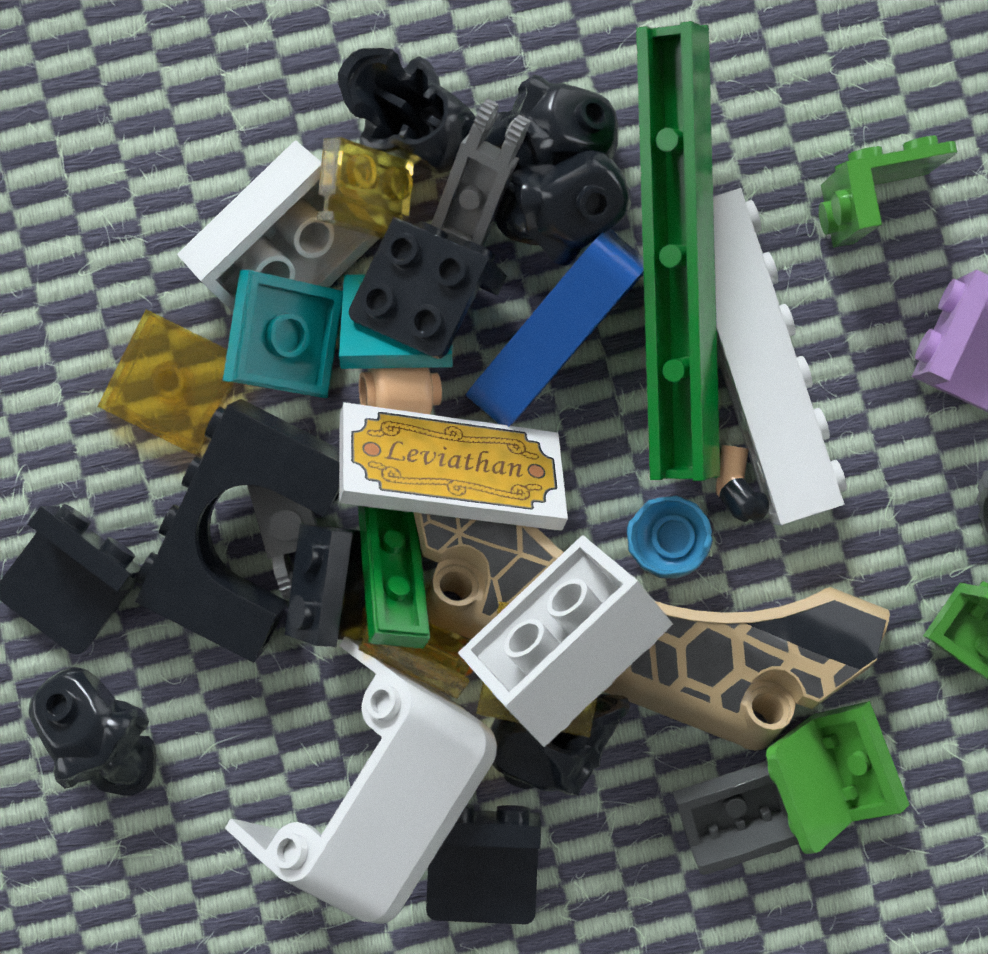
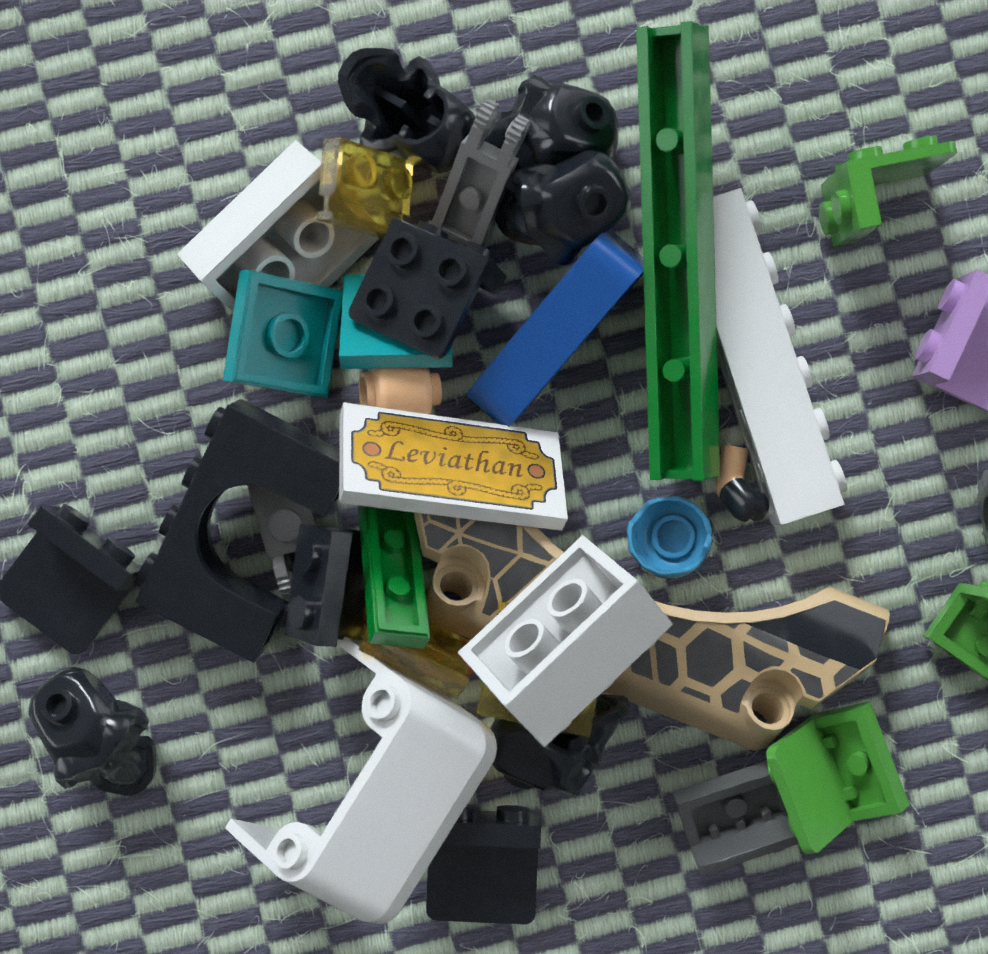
(168, 382): clear yellow plate -> none

